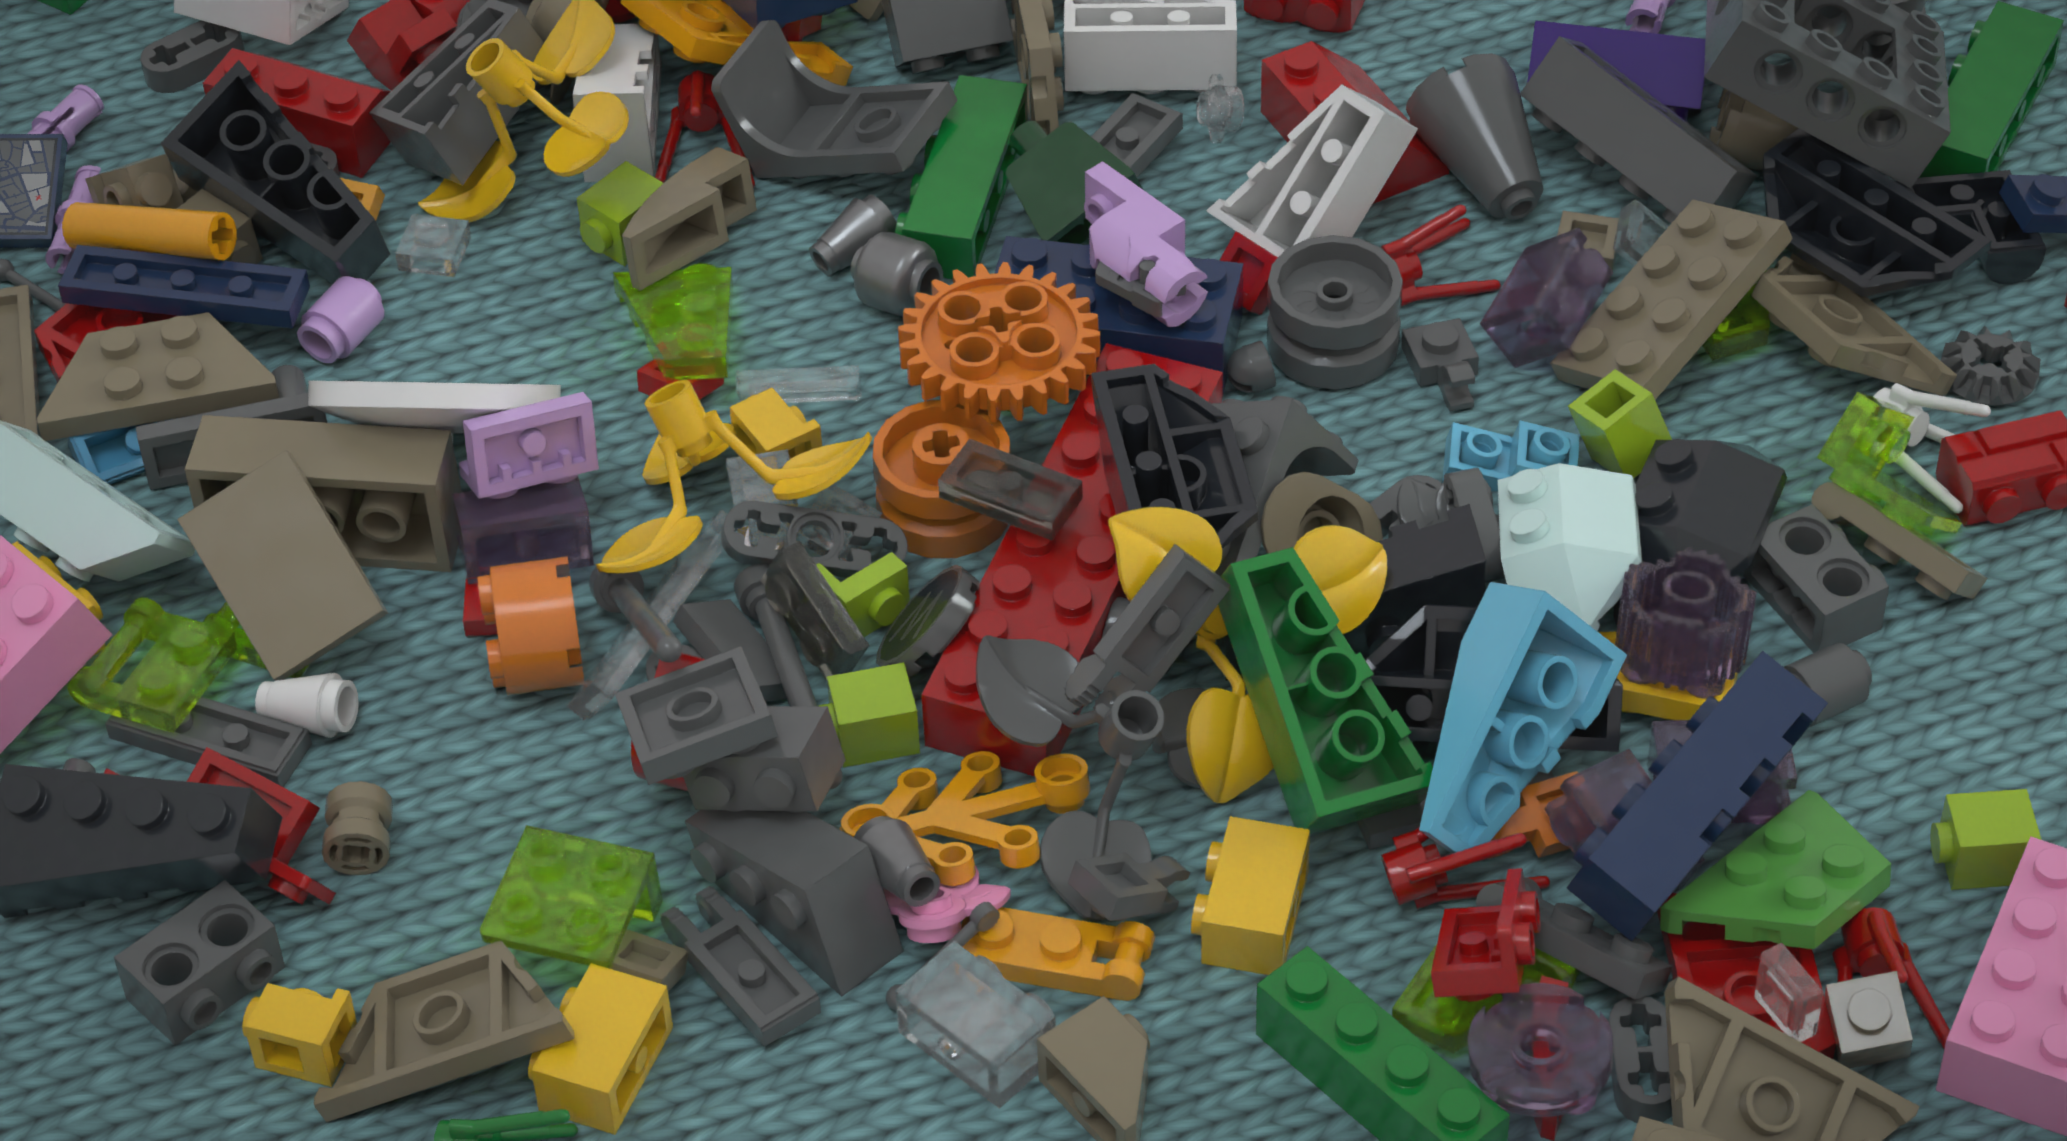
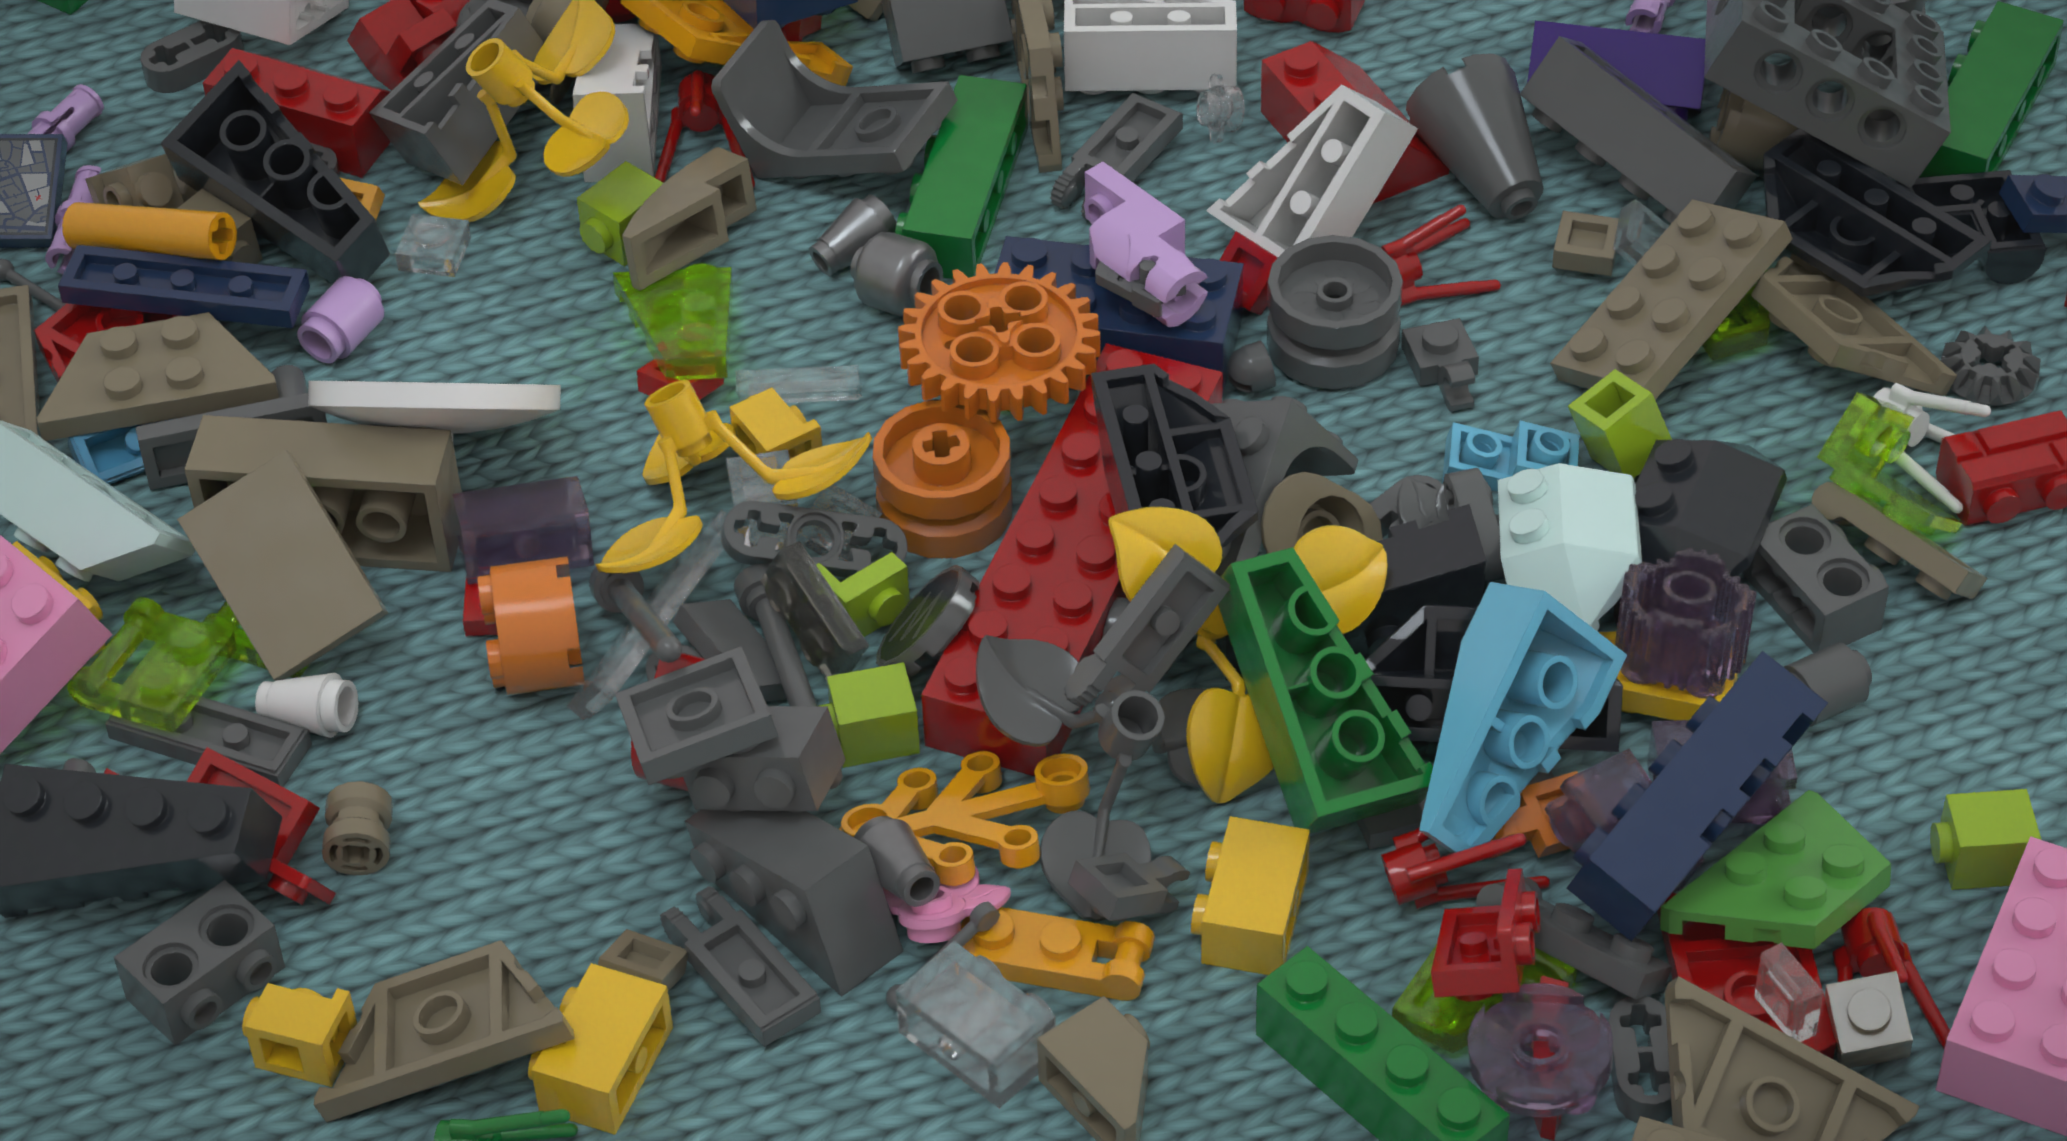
(529, 446): lavender bracket -> none
(571, 897): clear neon green bracket -> none
(1010, 489): clear smoke plate -> none
(1052, 178): dark green torso -> none
(1552, 287): clear purple brick -> none

